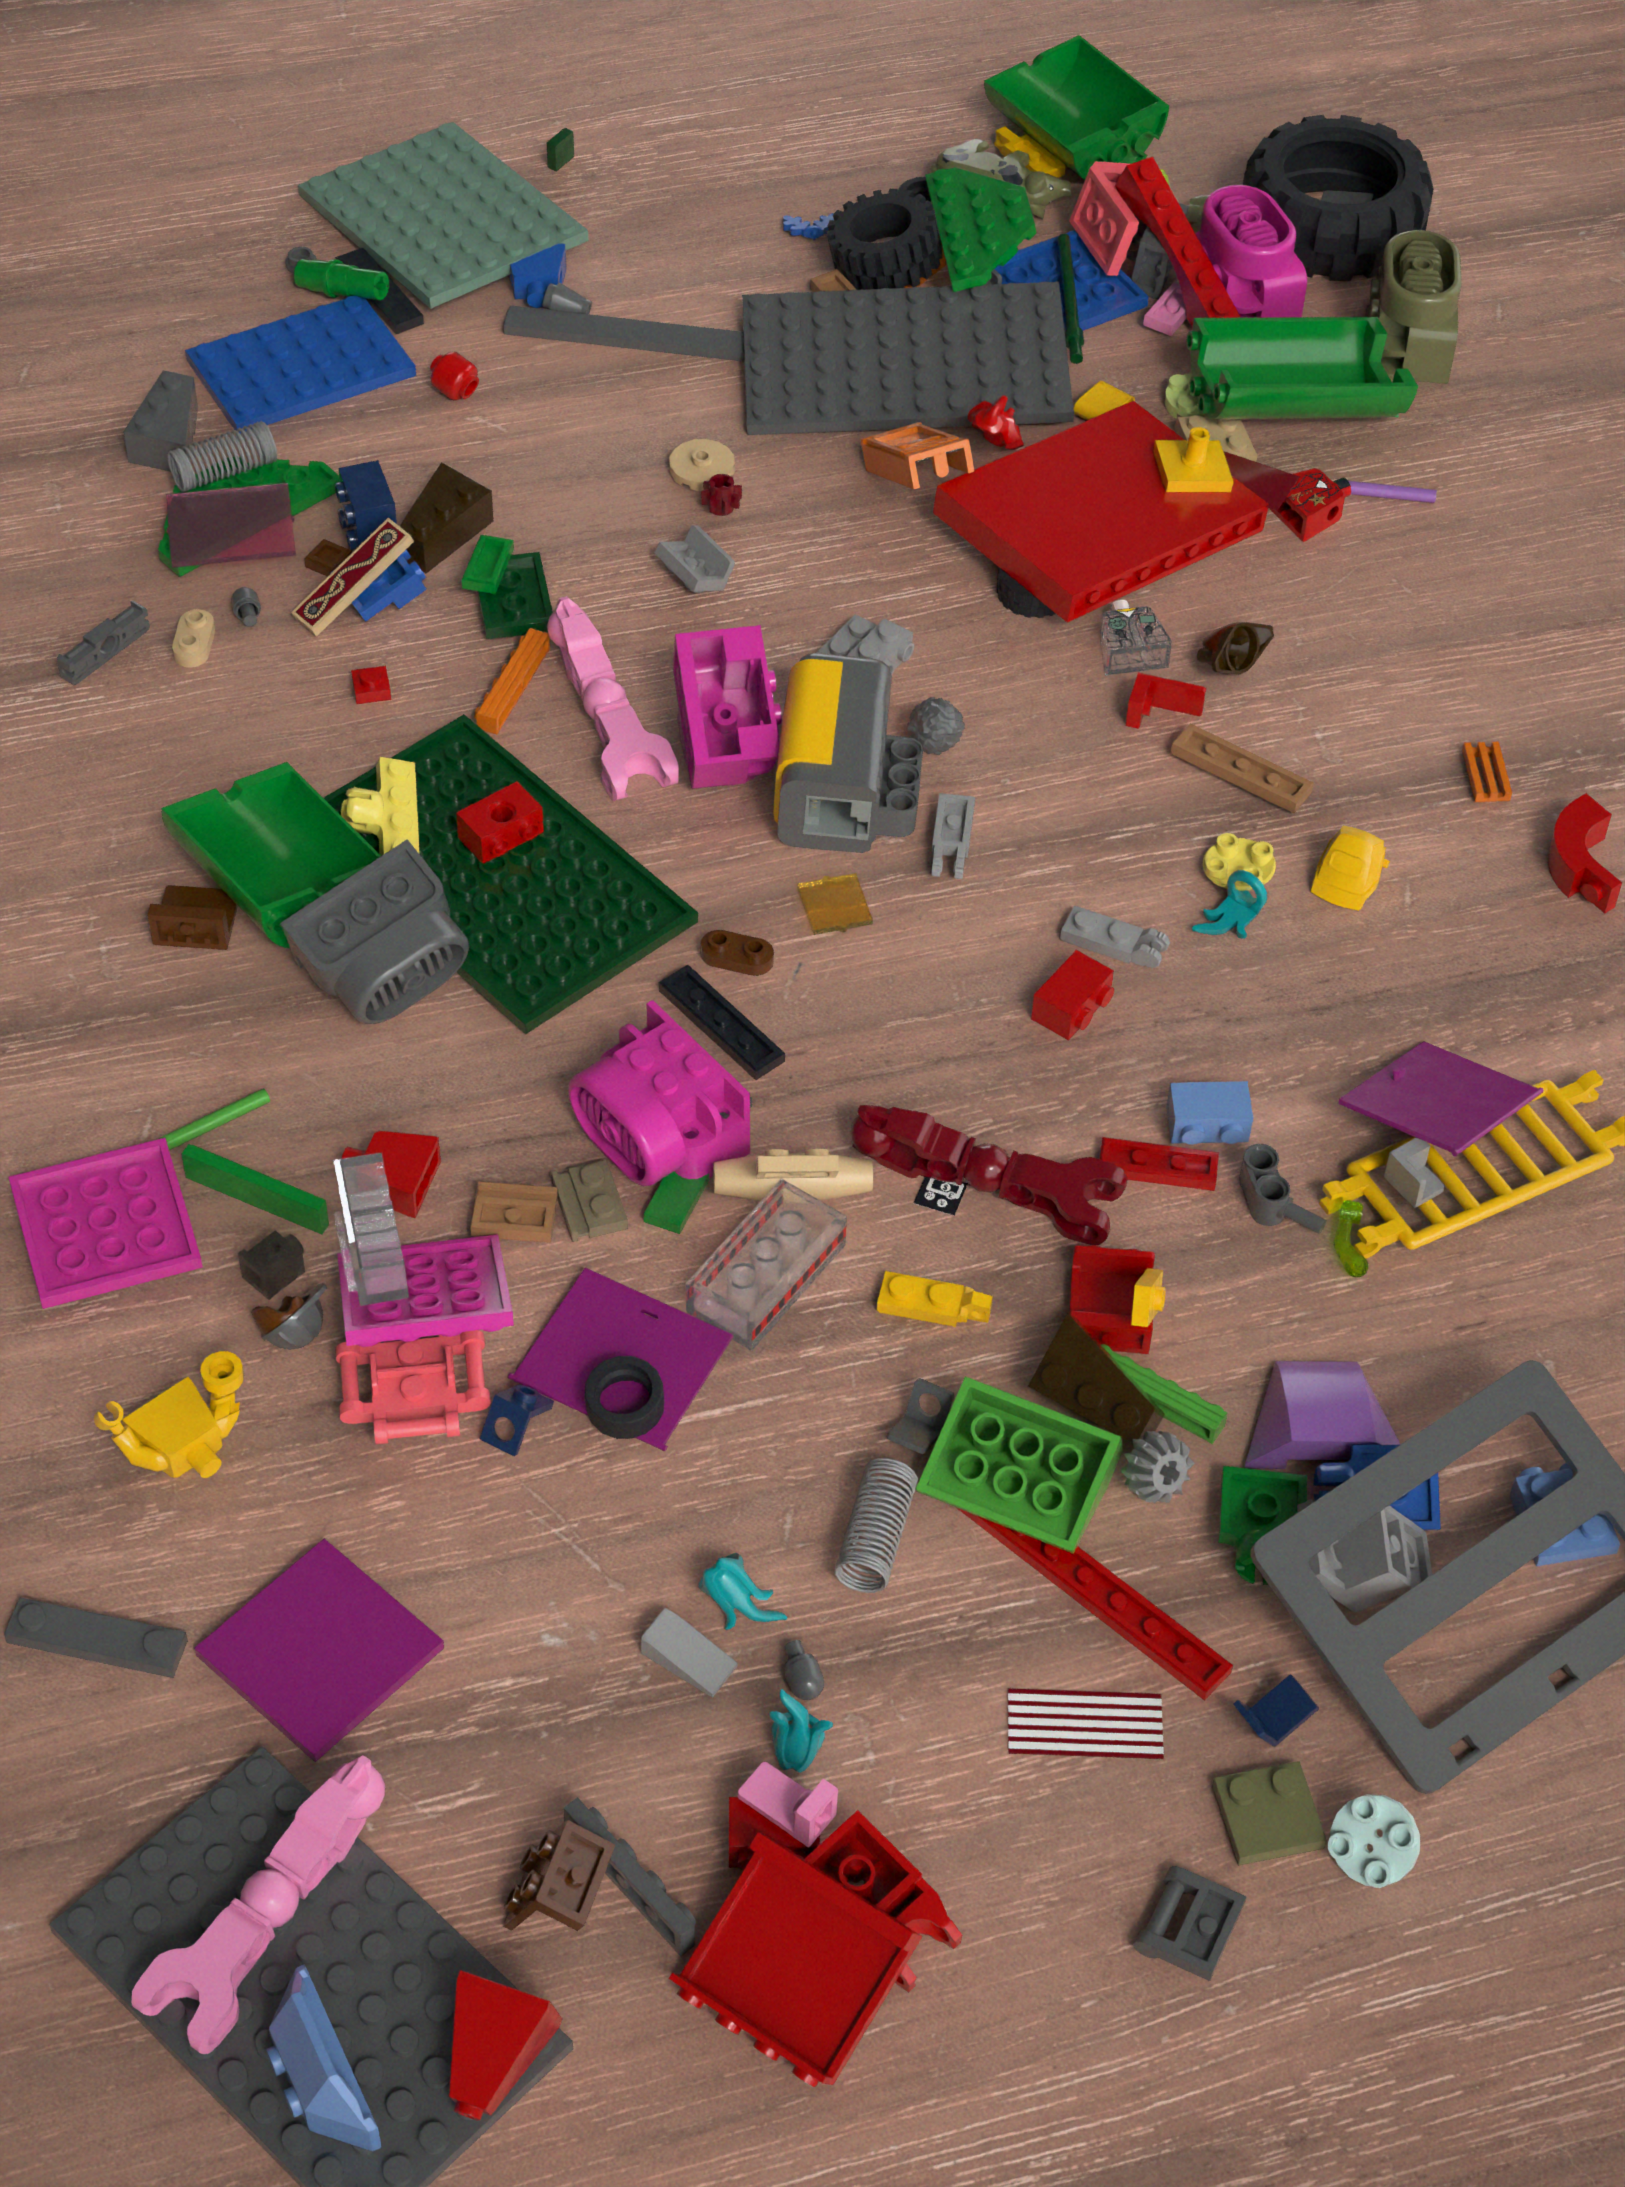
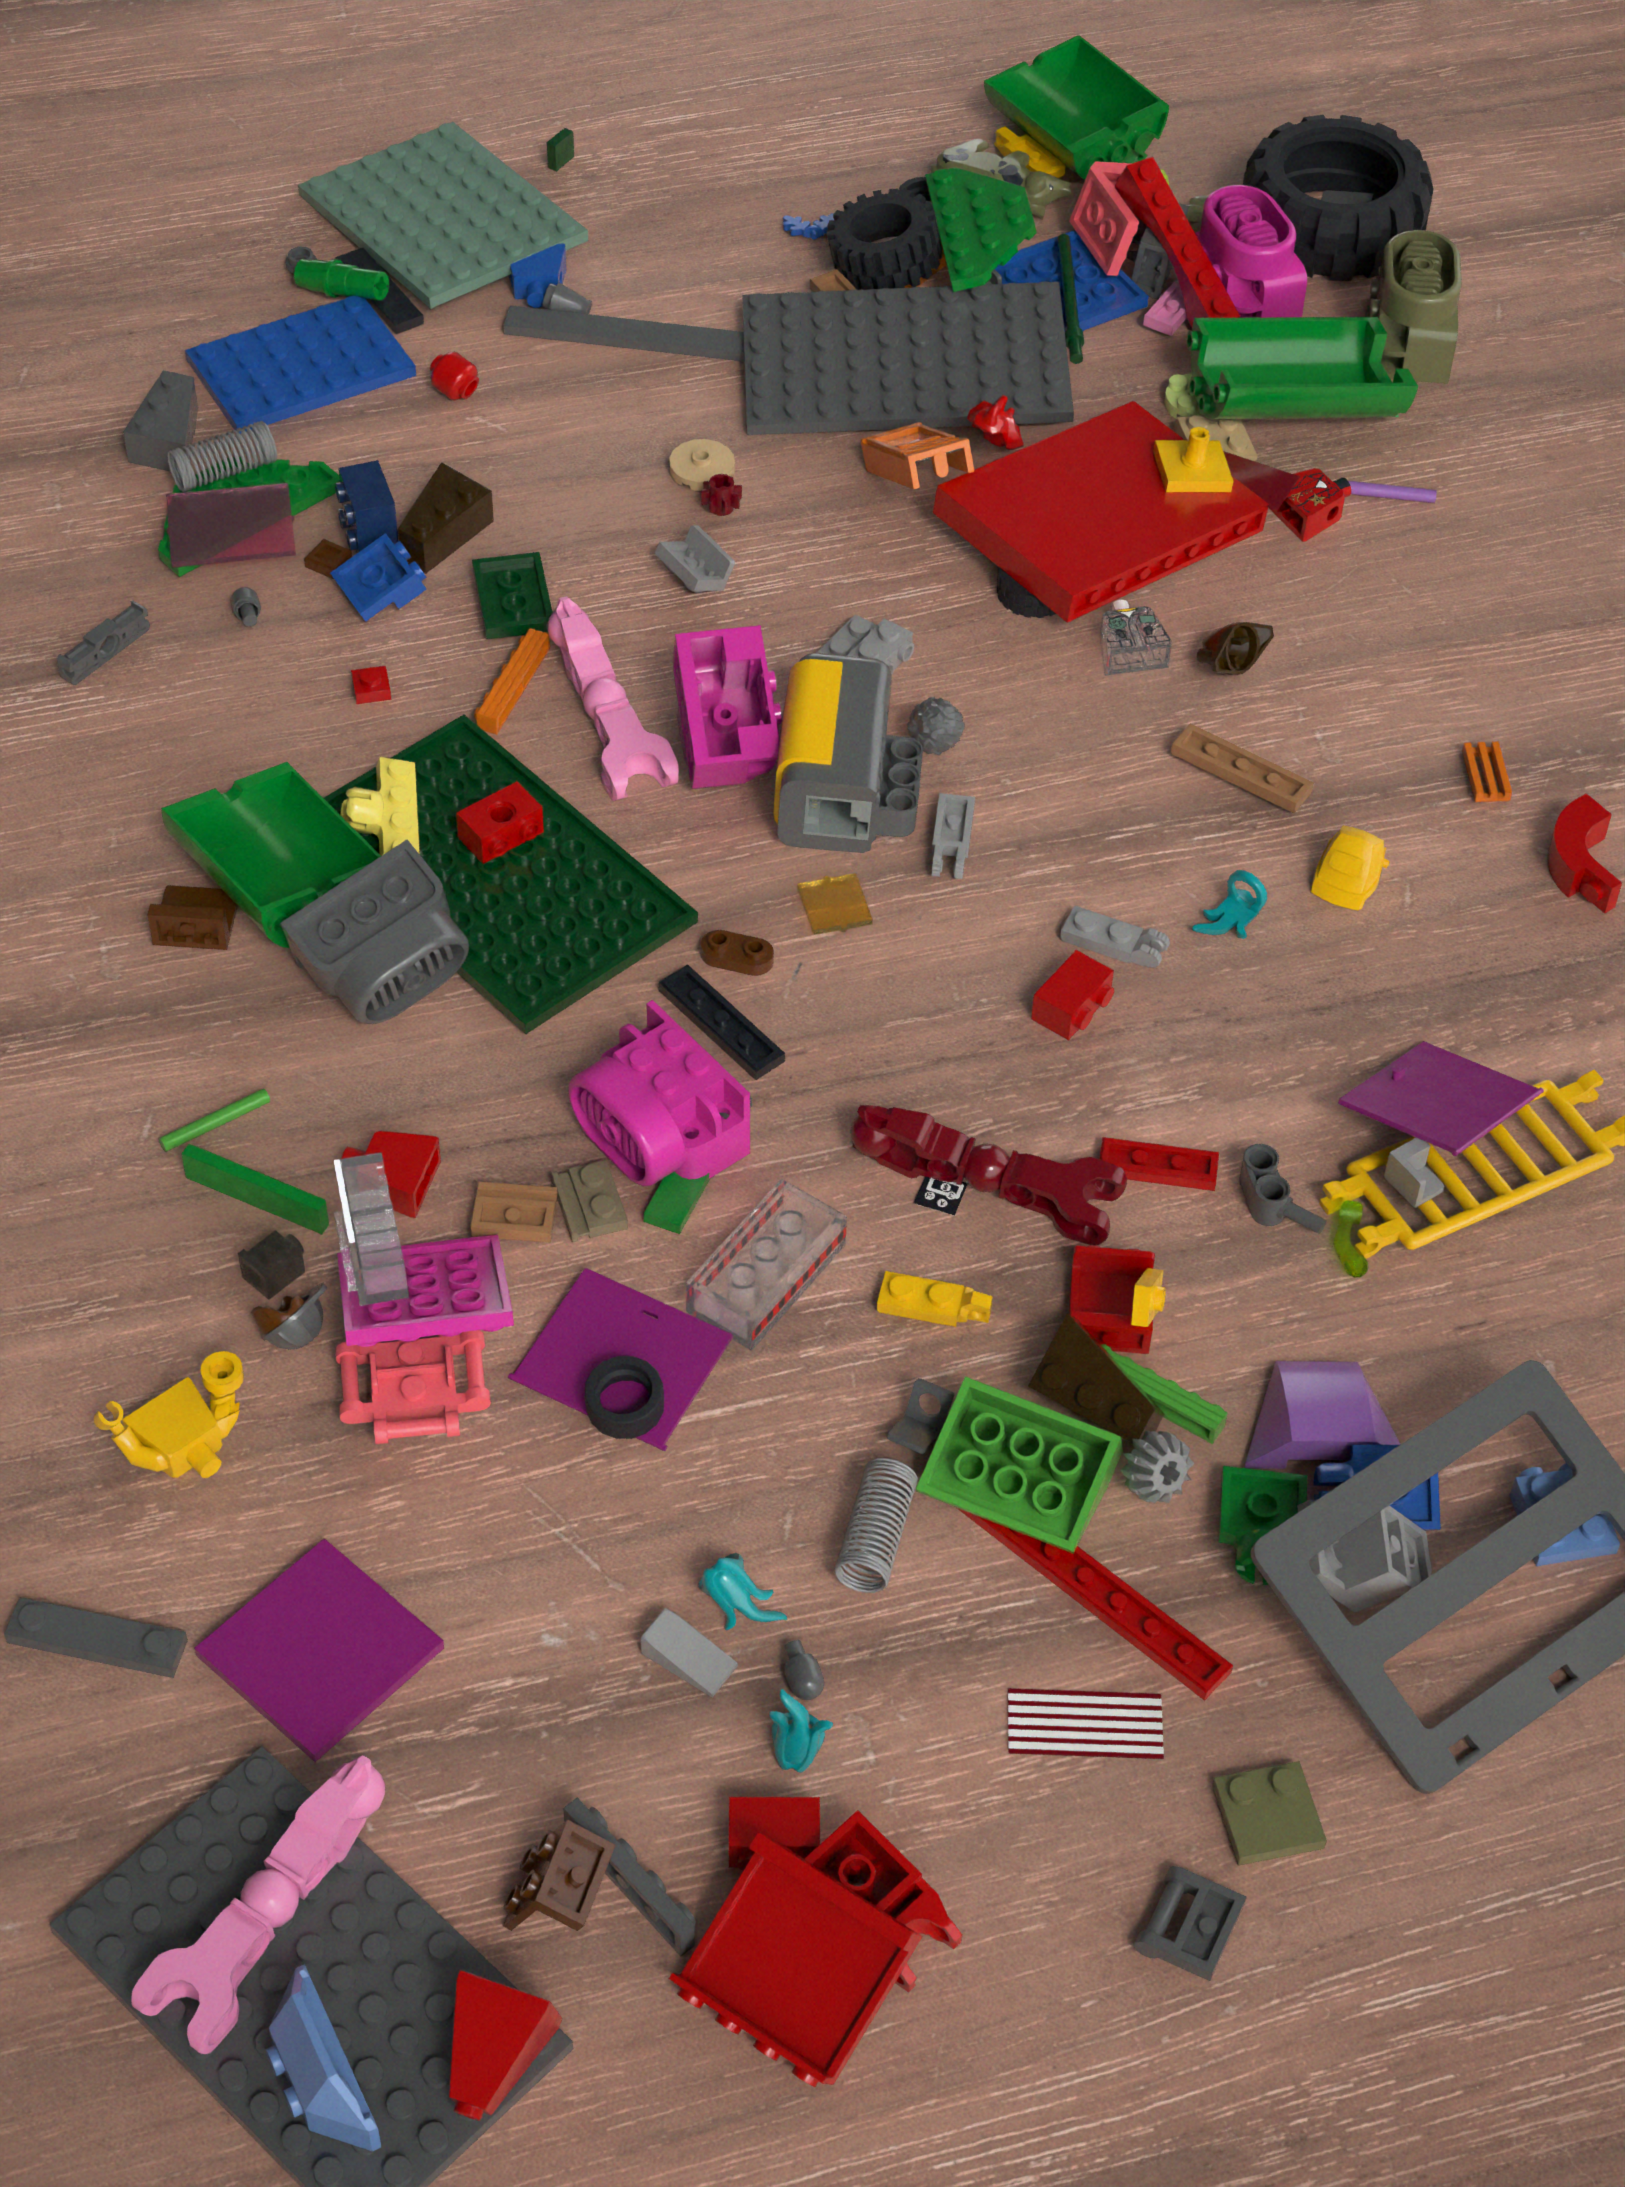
(104, 1222): dark pink plate -> none
(193, 638): tan plate -> none
(352, 576): tile -> none
(487, 564): green tile -> none
(518, 1406): dark blue bracket -> none
(790, 1805): bright pink bracket -> none
(814, 1172): tan plate -> none
(1099, 400): yellow piece -> none
(1163, 693): red bracket -> none
(1209, 1112): medium blue brick -> none
(1238, 854): light yellow dish -> none
(1279, 1711): dark blue bracket -> none
(1357, 1827): light aqua plate -> none

